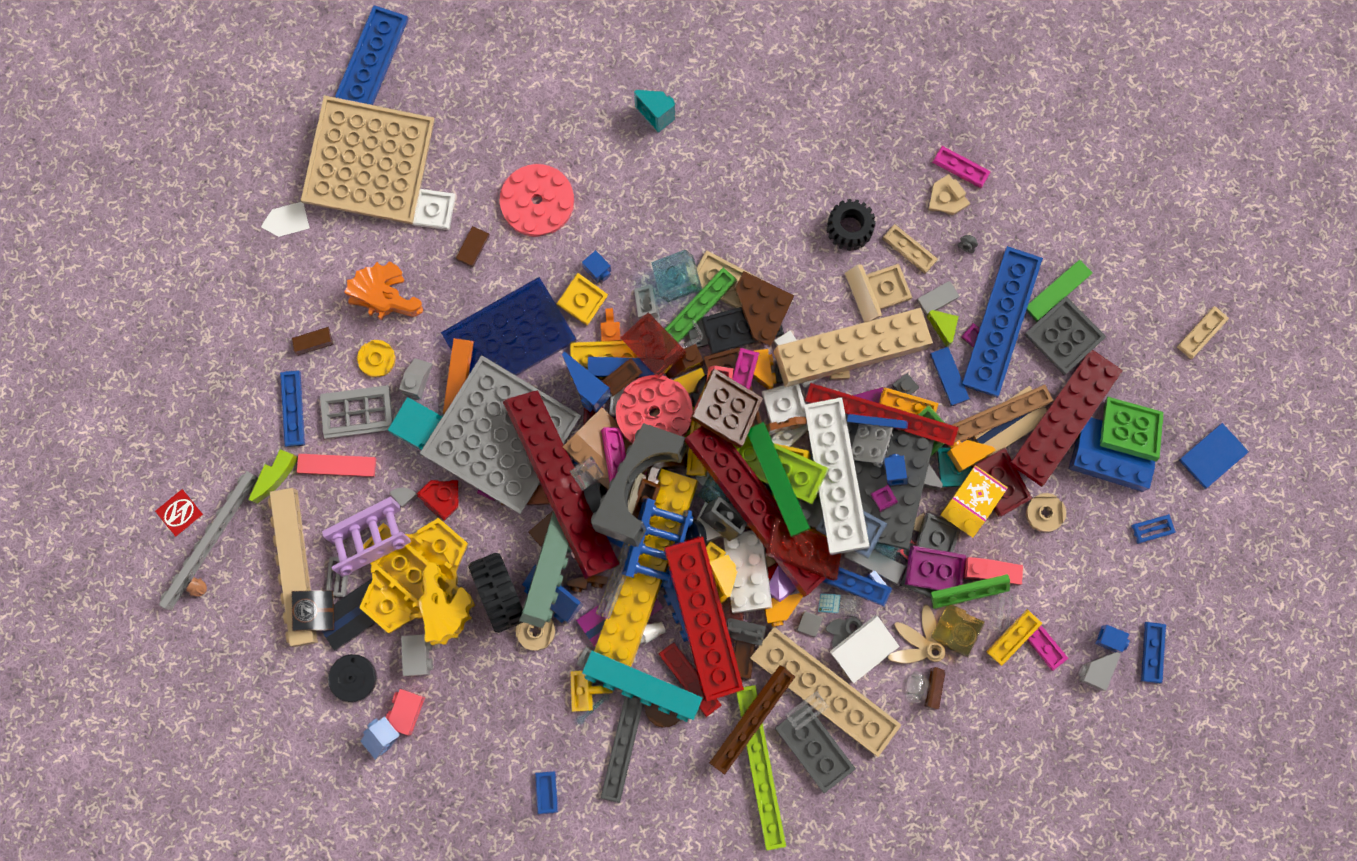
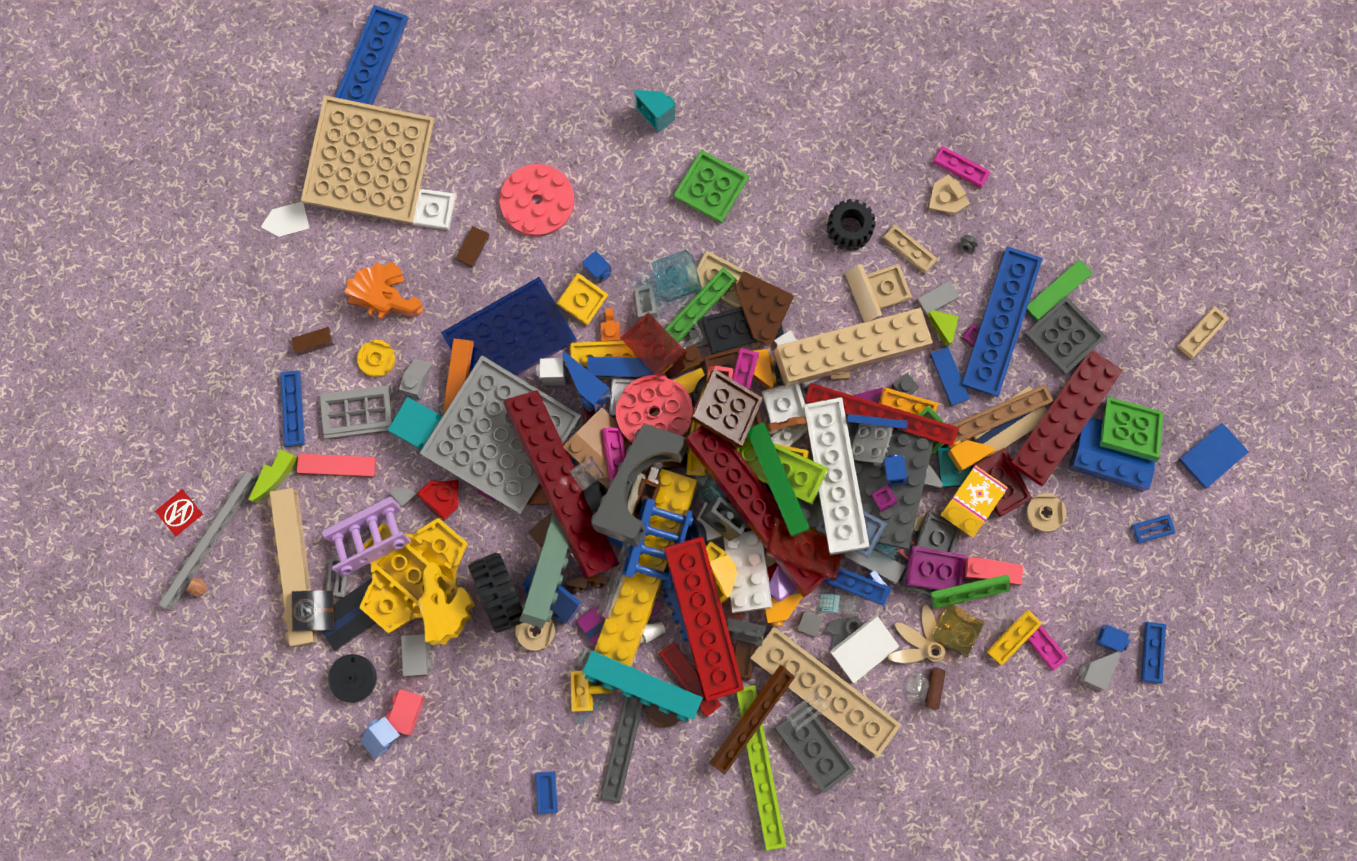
(552, 371): none -> white brick
(622, 376): reddish brown tile -> none
(711, 186): none -> bright green plate

